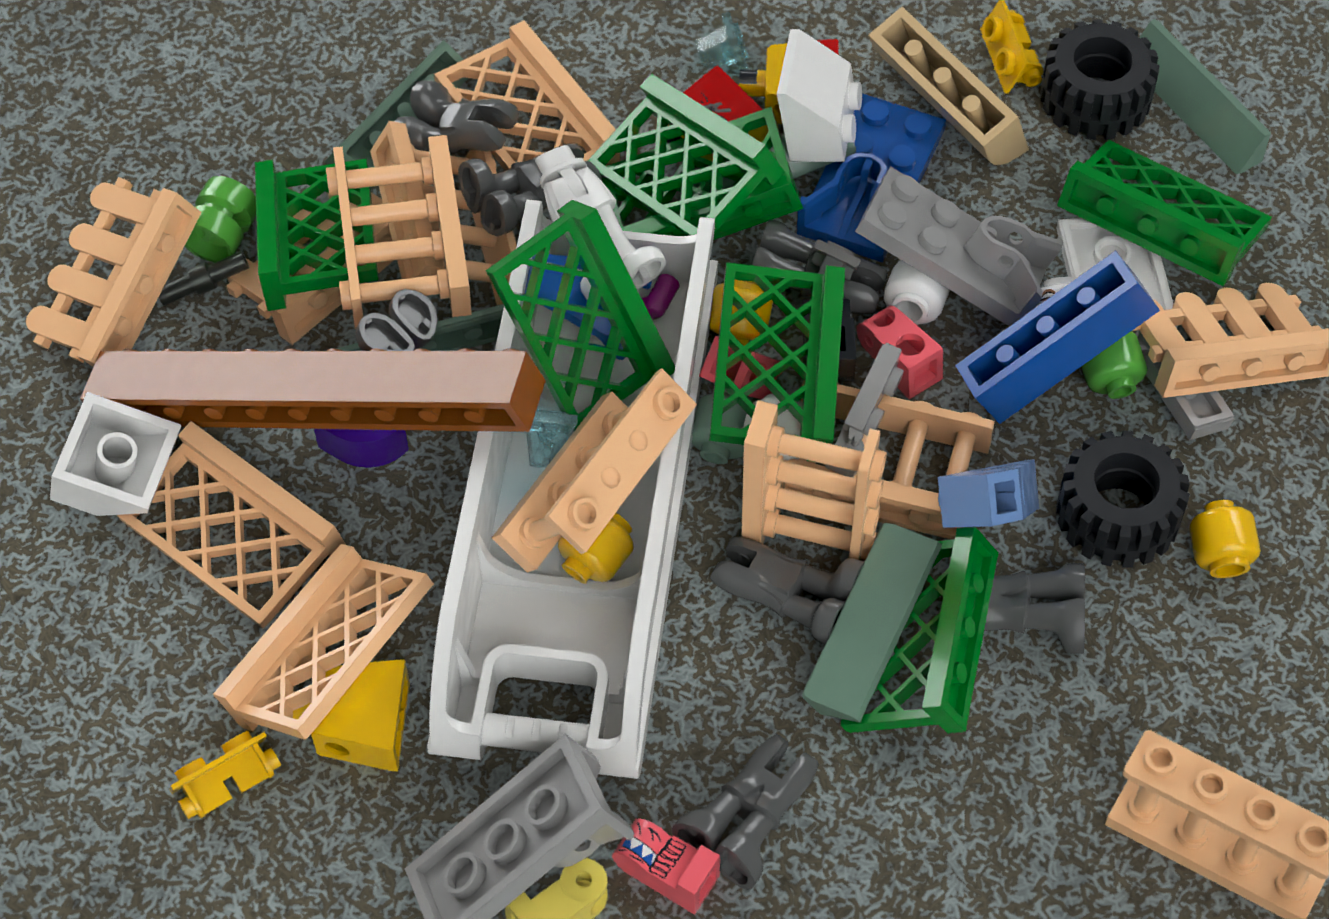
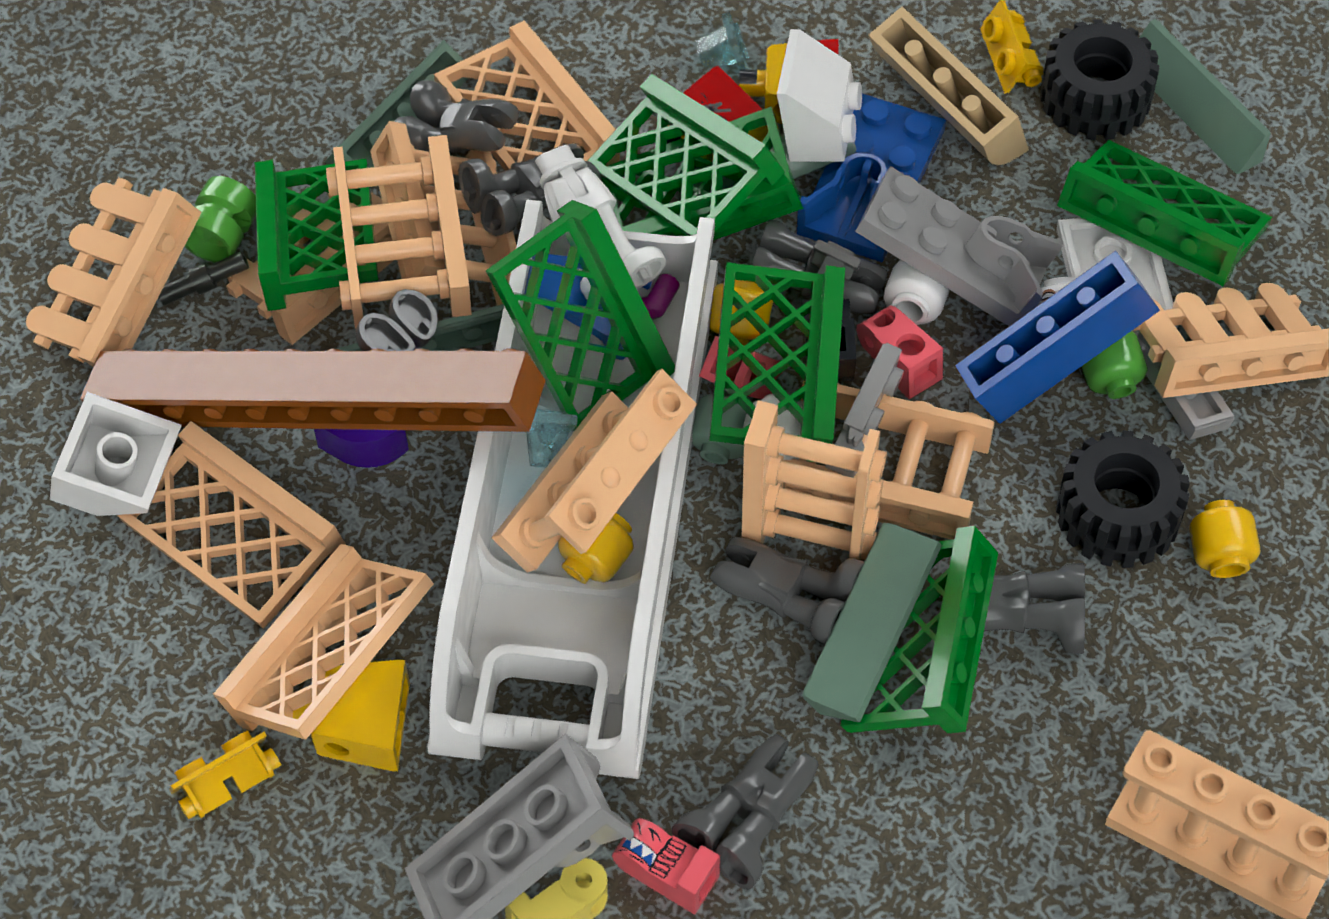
(989, 495): medium blue slope -> none

